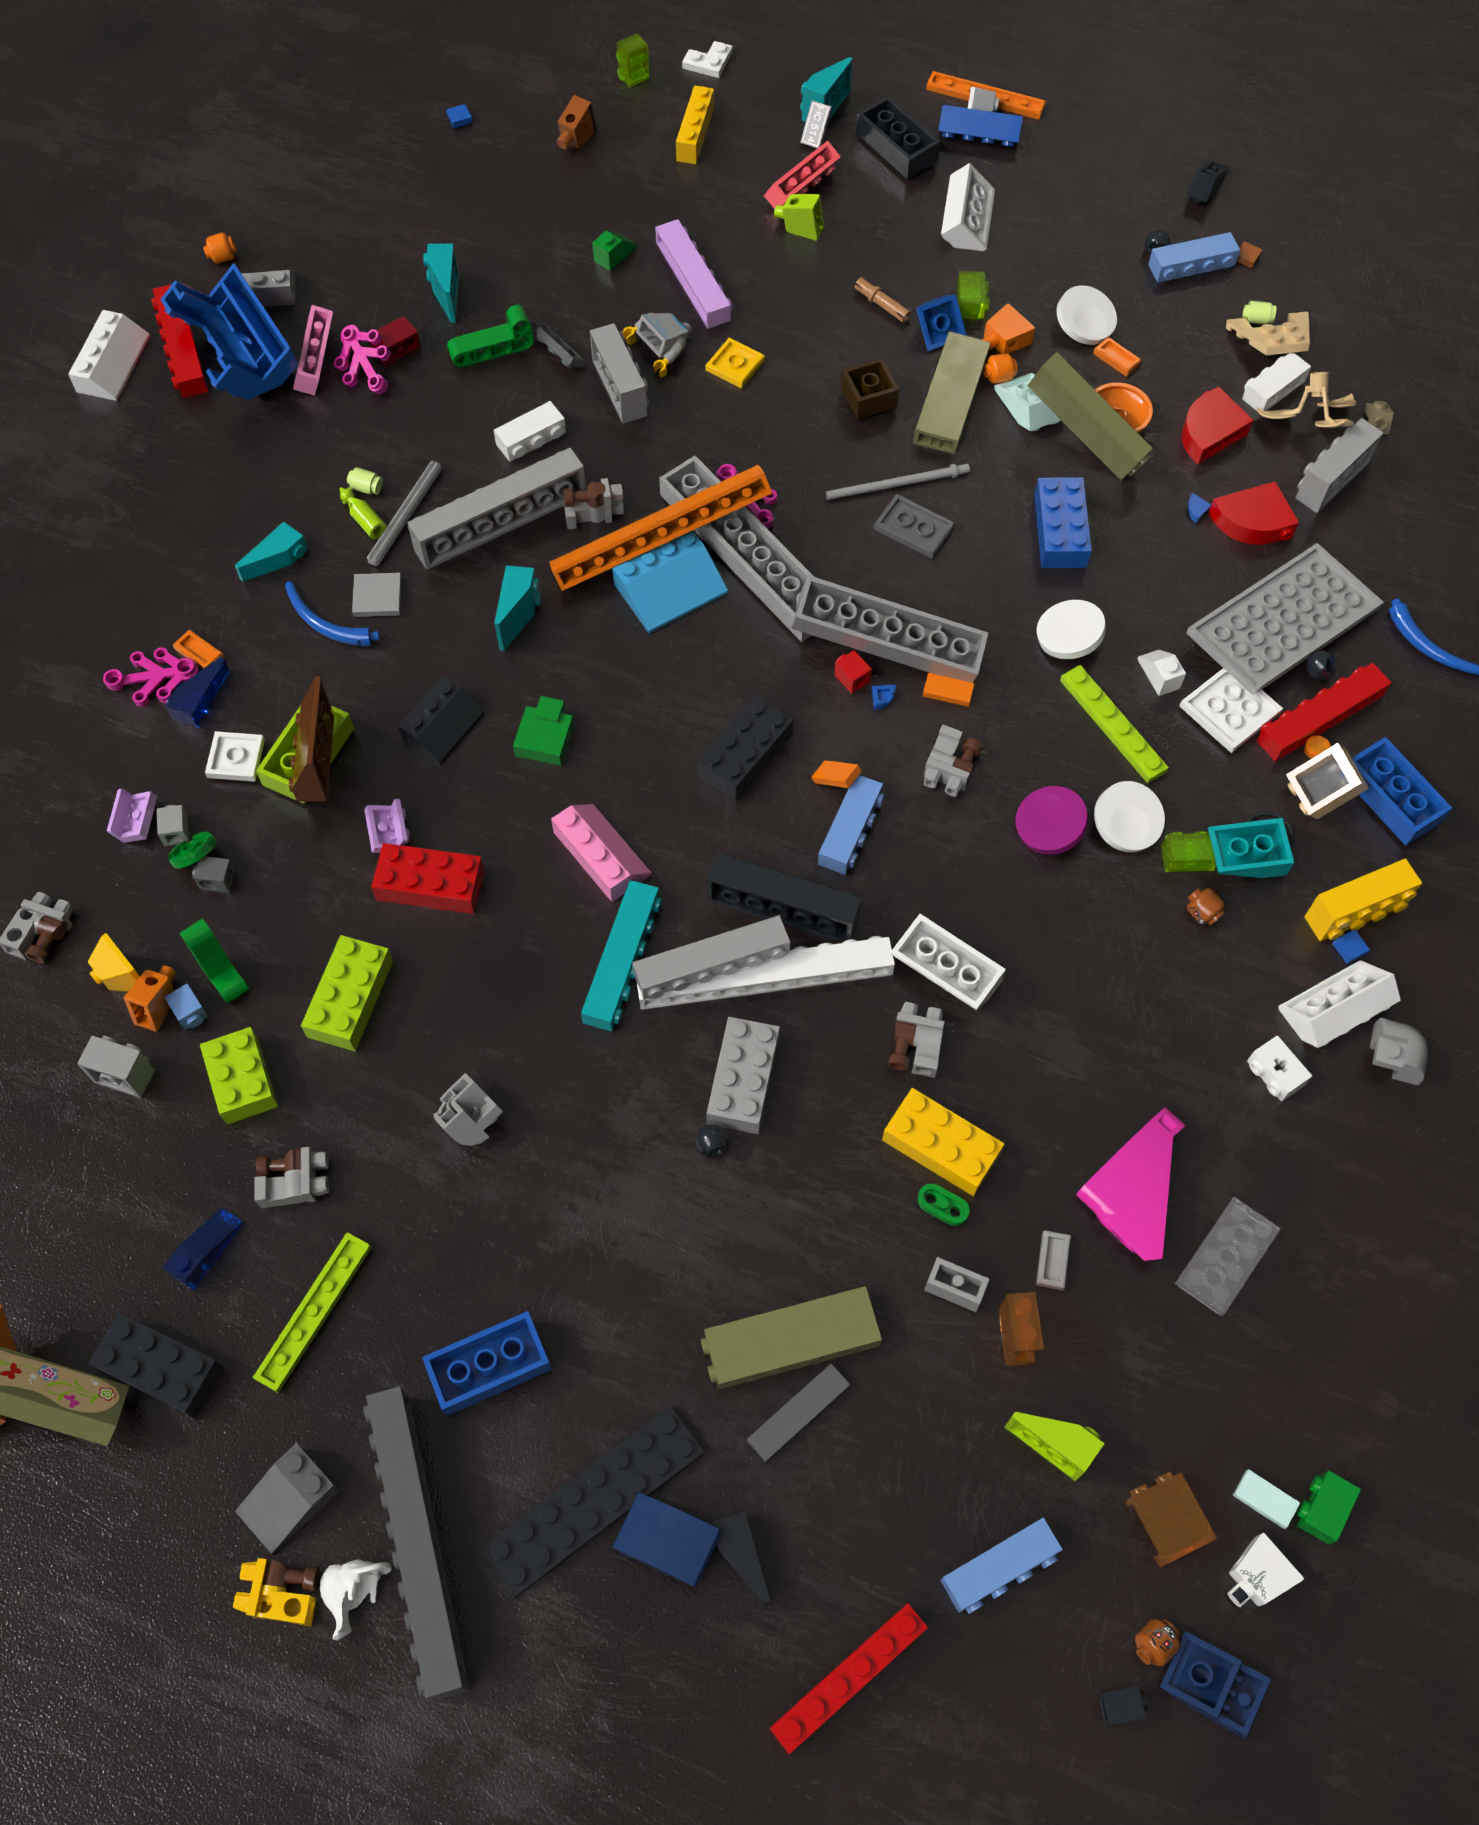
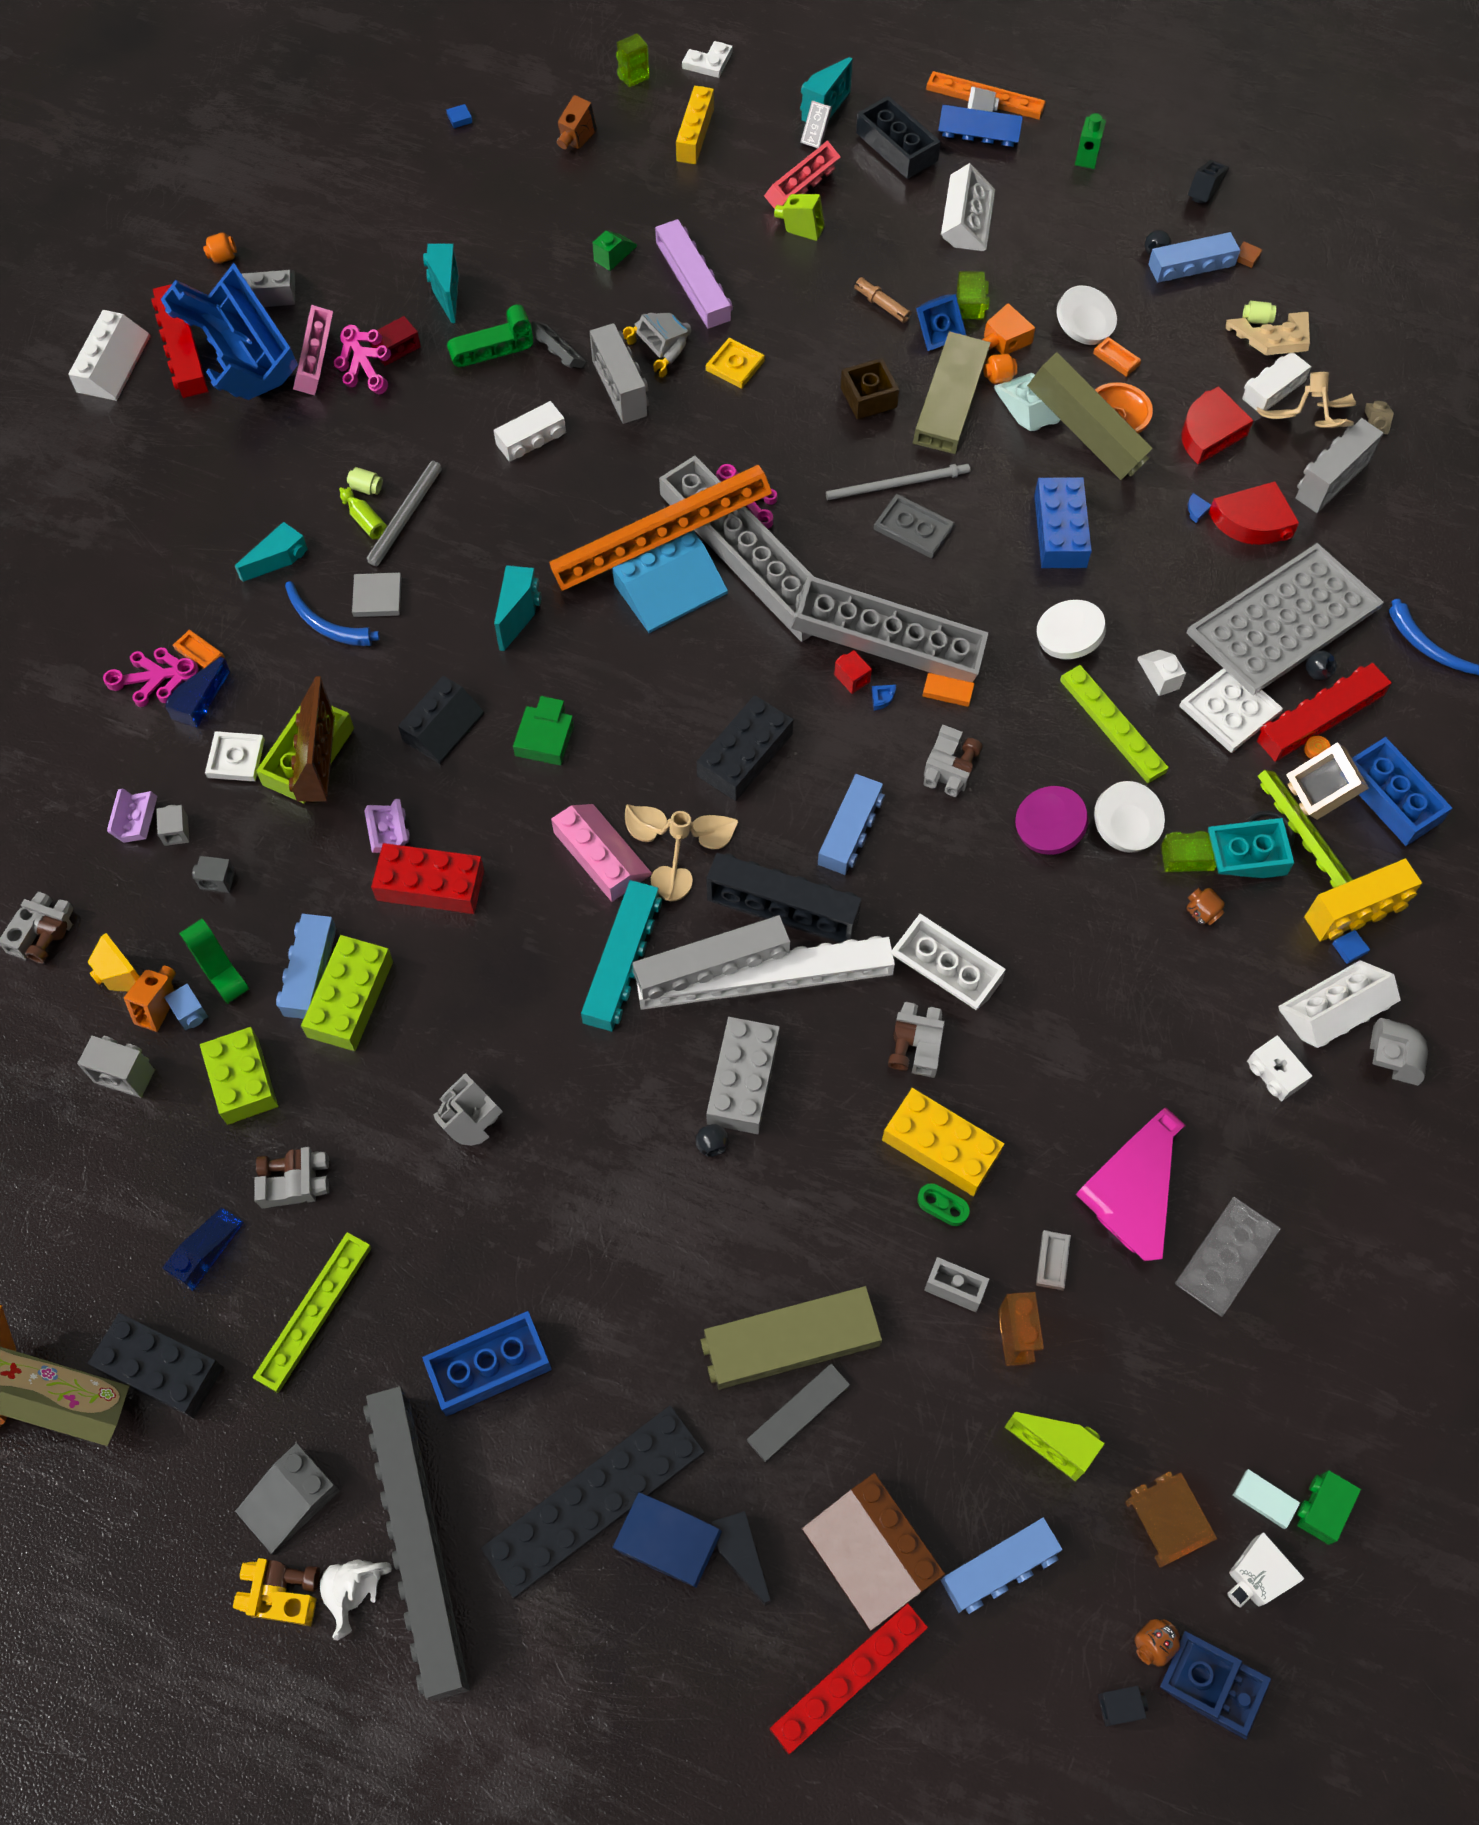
(189, 853): green tile -> none
(307, 964): none -> medium blue brick
(496, 508): light grey brick -> none
(594, 504): light grey hips -> none
(647, 822): none -> tan plant
(836, 774): orange tile -> none
(873, 1551): none -> slope
(1093, 133): none -> green torso
(1301, 824): none -> lime plate

